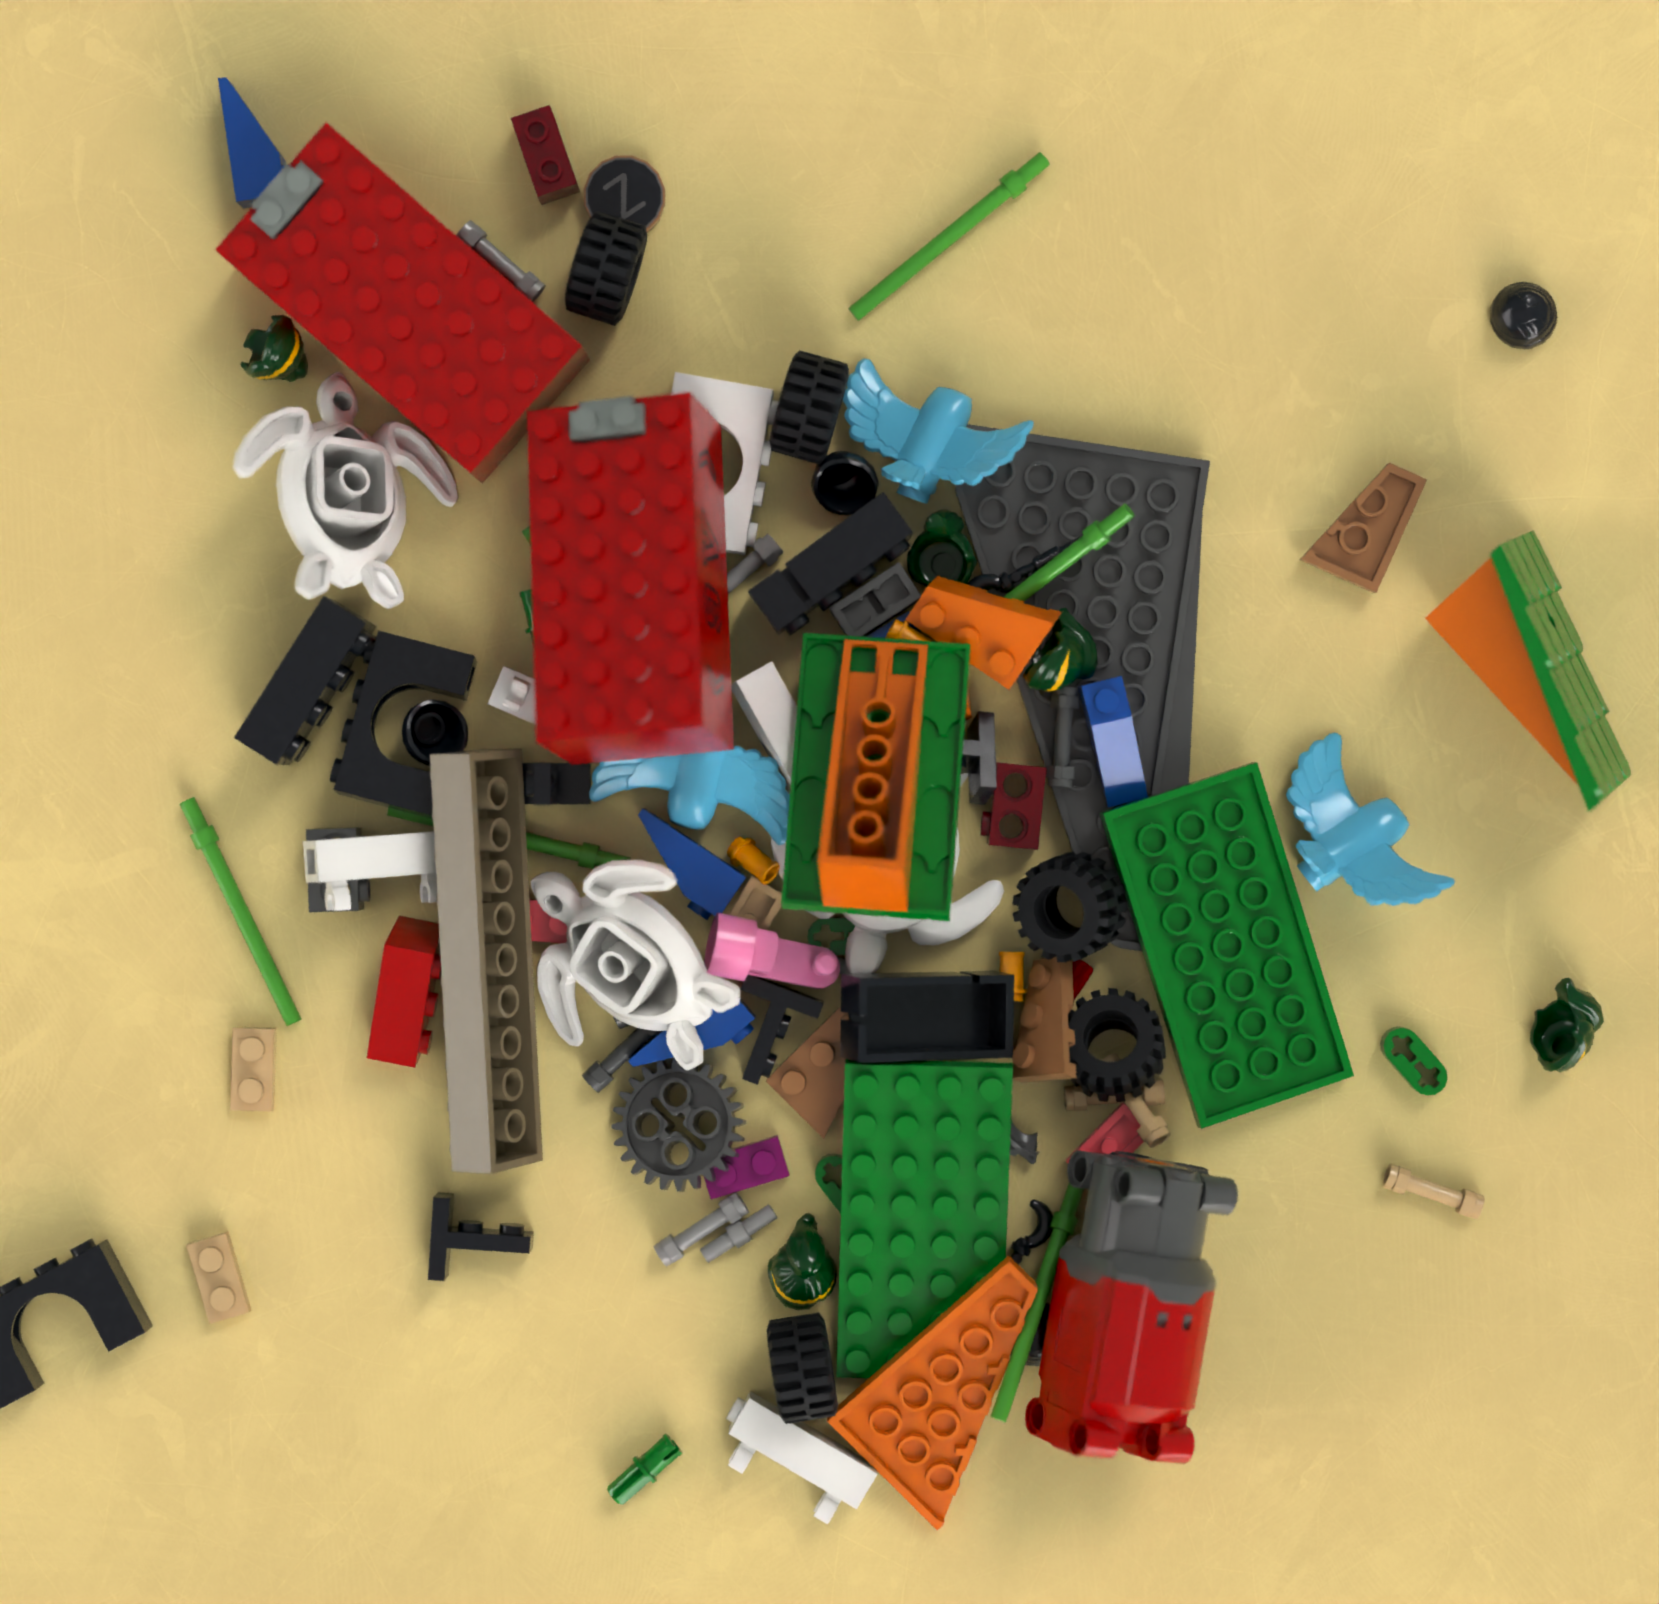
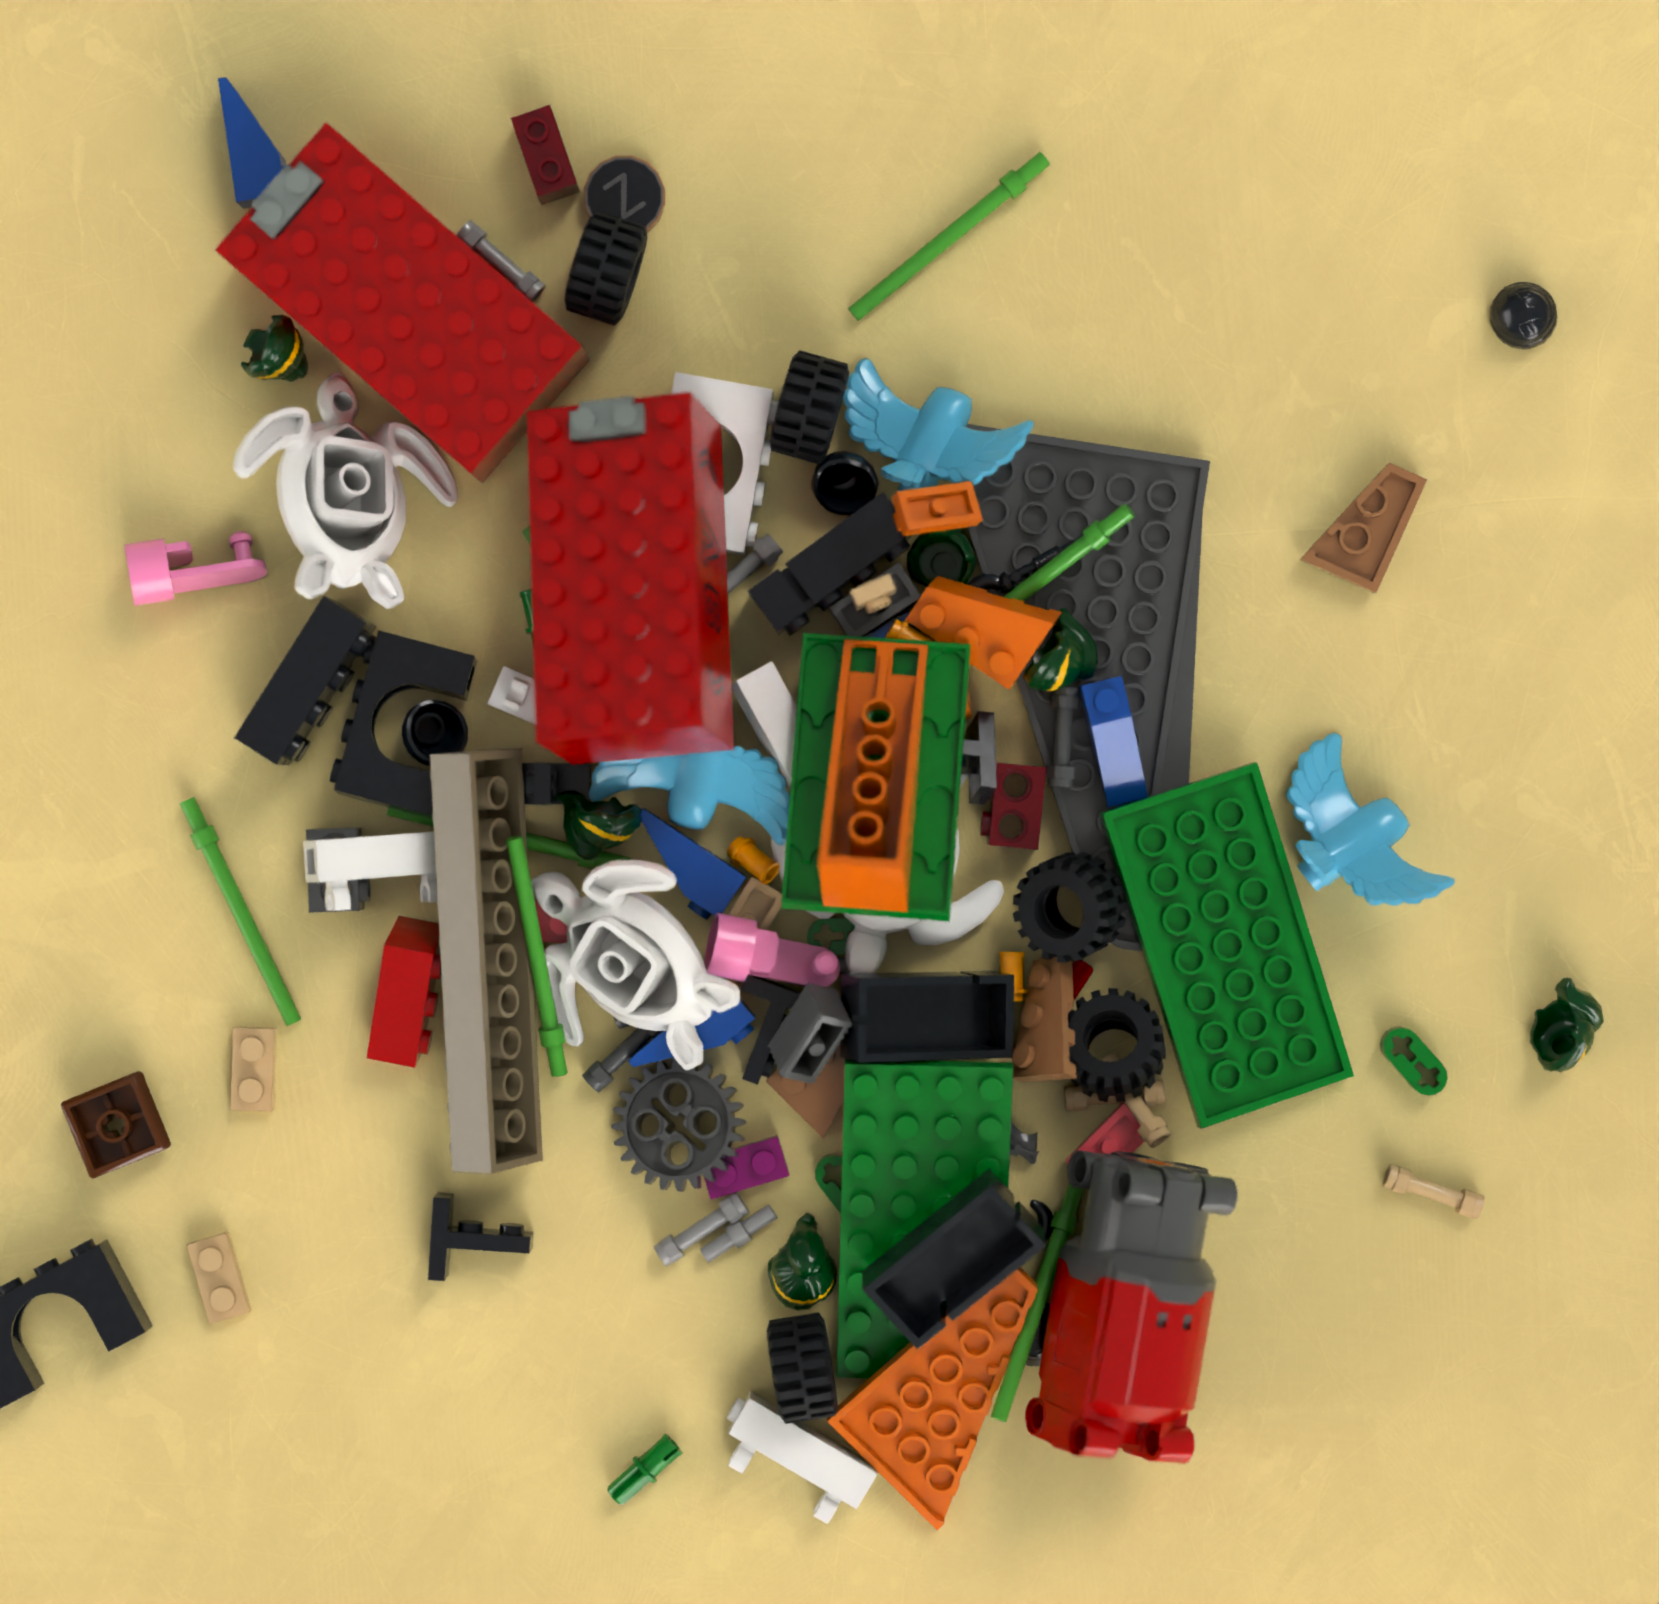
(106, 1149): none -> reddish brown brick
(154, 583): none -> bright pink piece
(551, 1032): none -> bright green bar
(598, 824): none -> dark green hair
(810, 1033): none -> dark grey brick
(874, 595): none -> tan plate
(936, 508): none -> orange plate
(953, 1258): none -> black piece
(1528, 653): piece -> none

